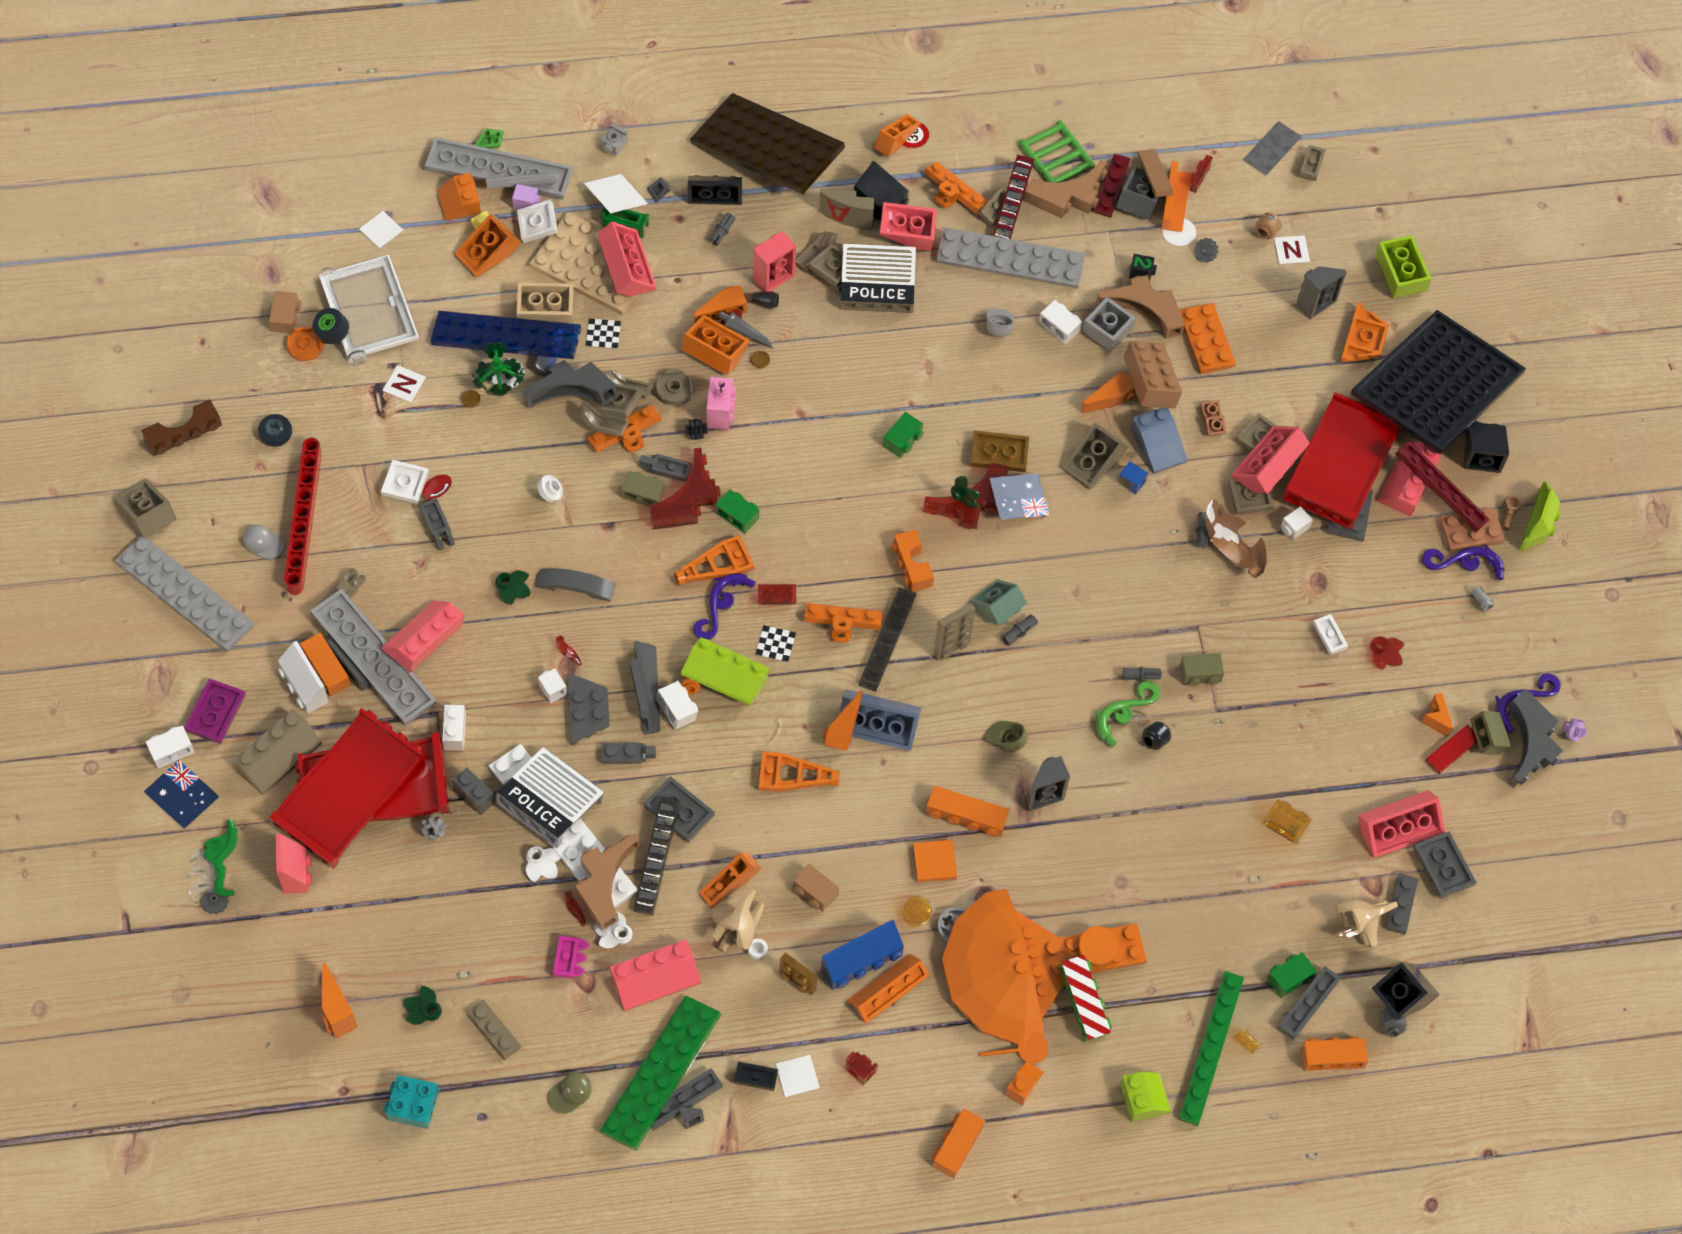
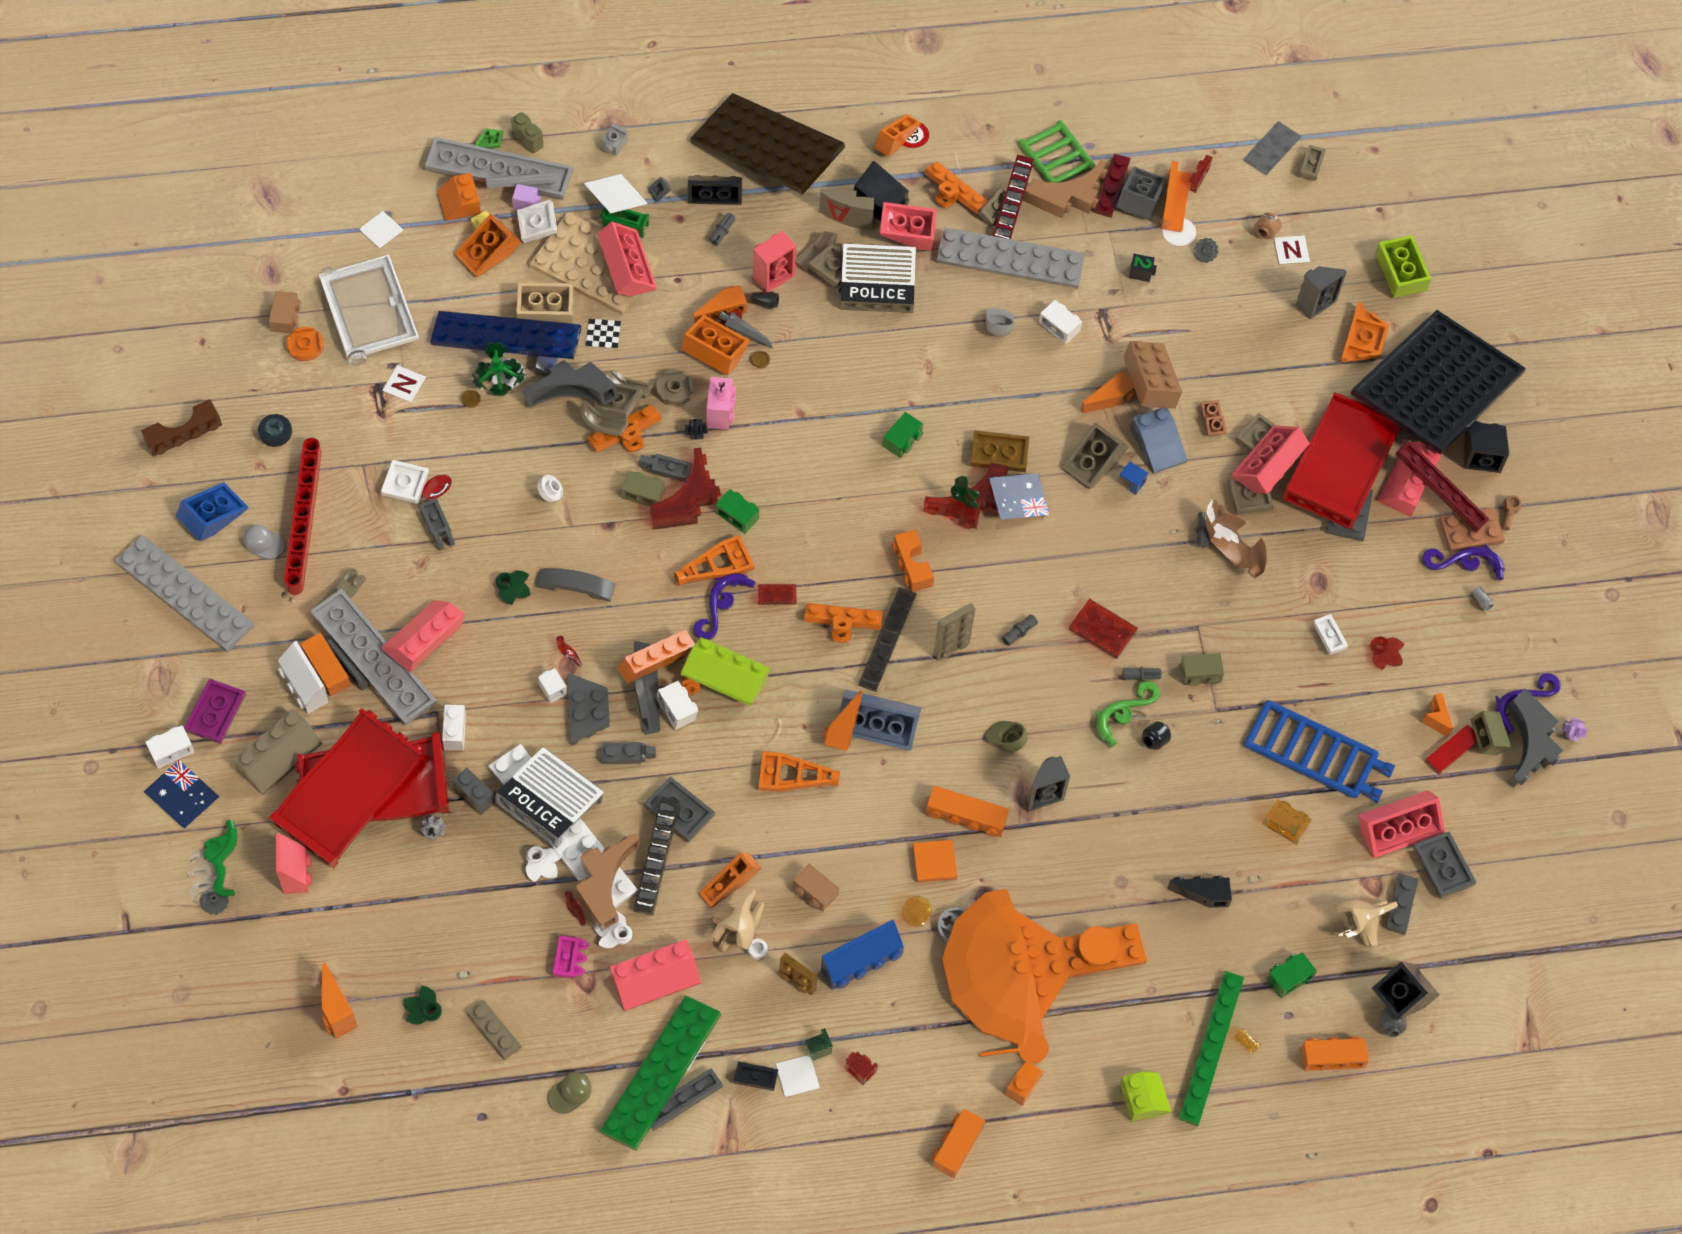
(145, 508): dark tan slope -> none
(210, 511): none -> blue slope
(330, 325): black wheel -> none
(411, 1101): teal brick -> none
(527, 132): none -> olive brick
(656, 656): none -> orange brick
(691, 1116): dark grey slope -> none
(775, 643): sticker -> none
(819, 1045): none -> clear green panel
(888, 987): orange panel -> none
(999, 601): sand green slope -> none
(1084, 998): brick -> none
(1103, 628): none -> clear red plate
(1109, 324): light grey brick -> none
(1155, 173): medium nougat tile -> none
(1158, 307): medium nougat arch -> none
(1207, 338): orange plate -> none
(1209, 892): none -> black slope
(1296, 523): white brick -> none
(1309, 1003): dark grey plate -> none
(1360, 786): none -> blue bar
(1542, 518): lime wedge -> none

